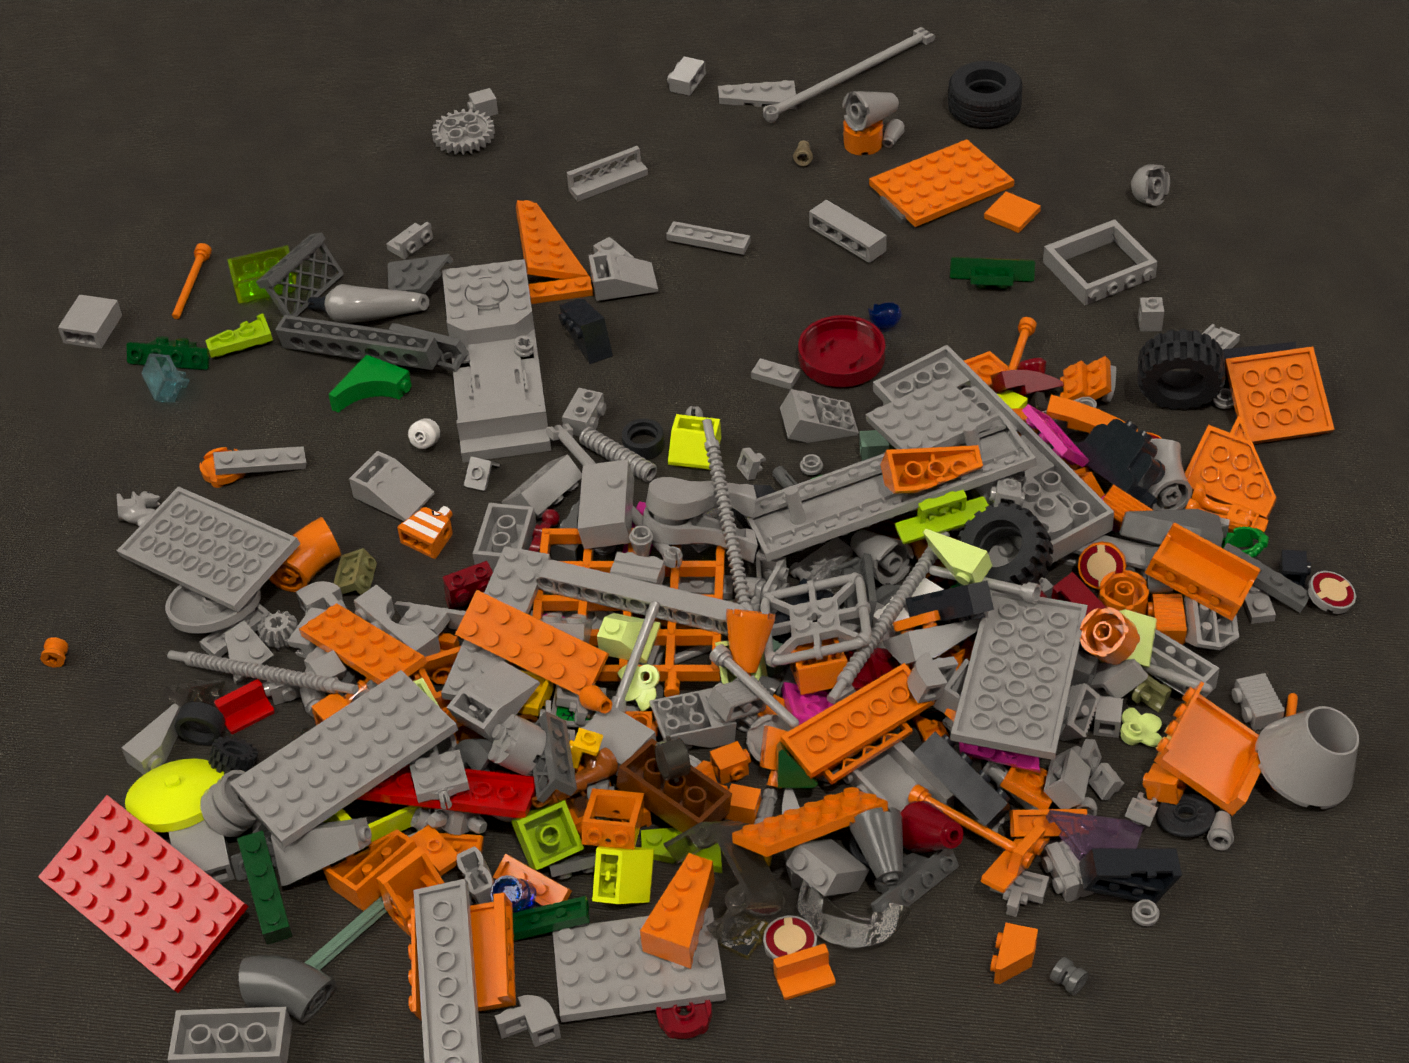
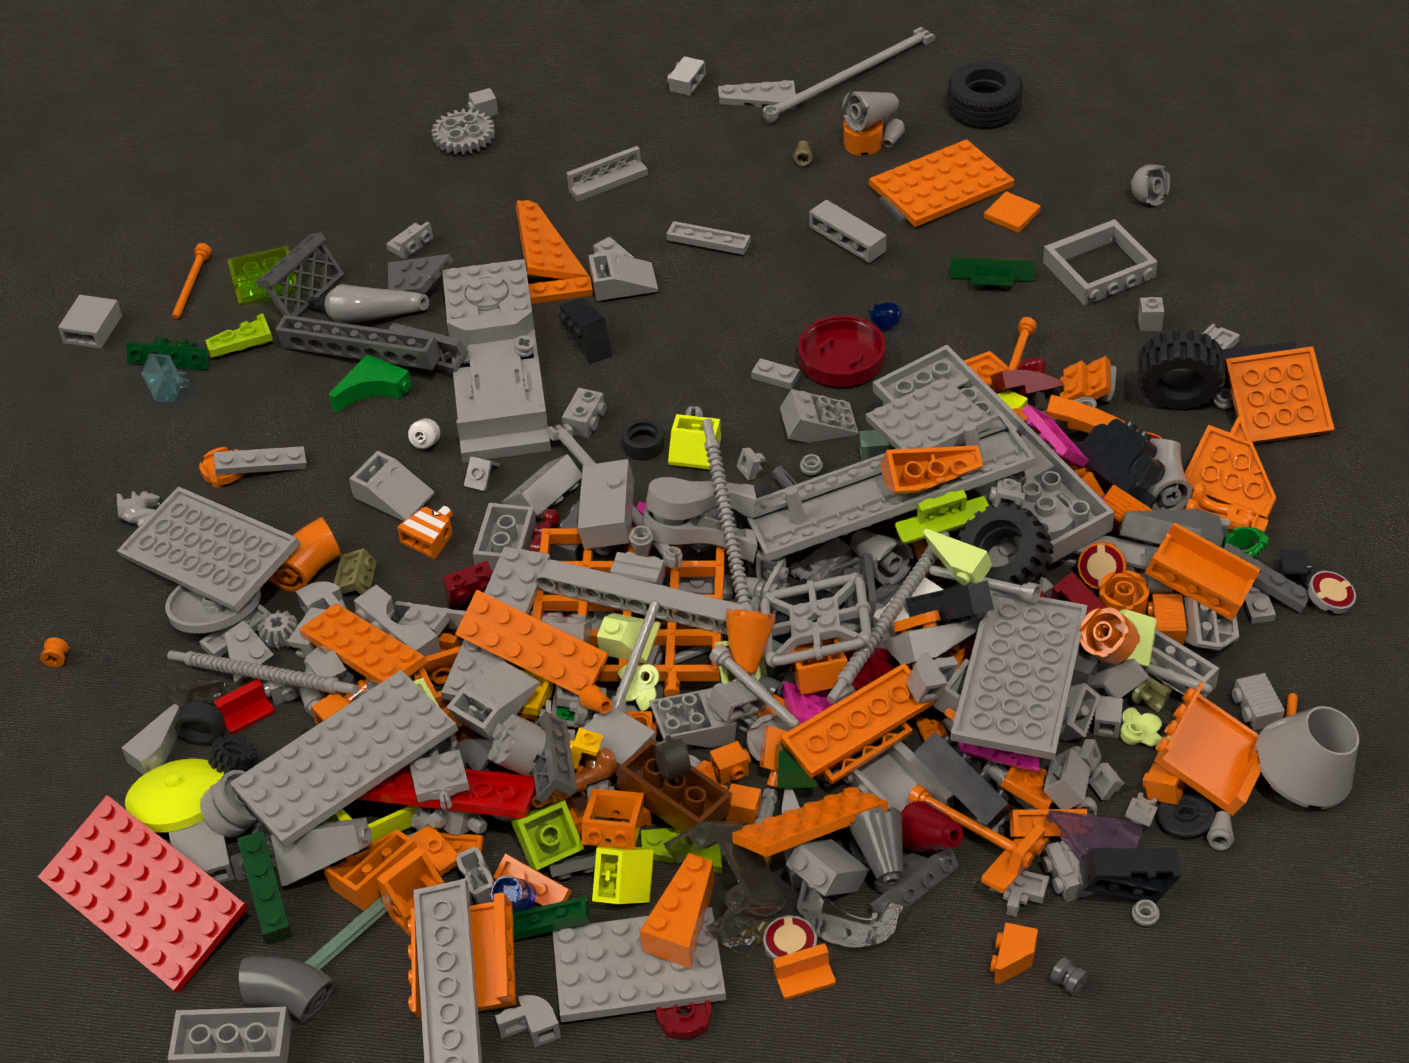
(614, 451): light grey piece -> none

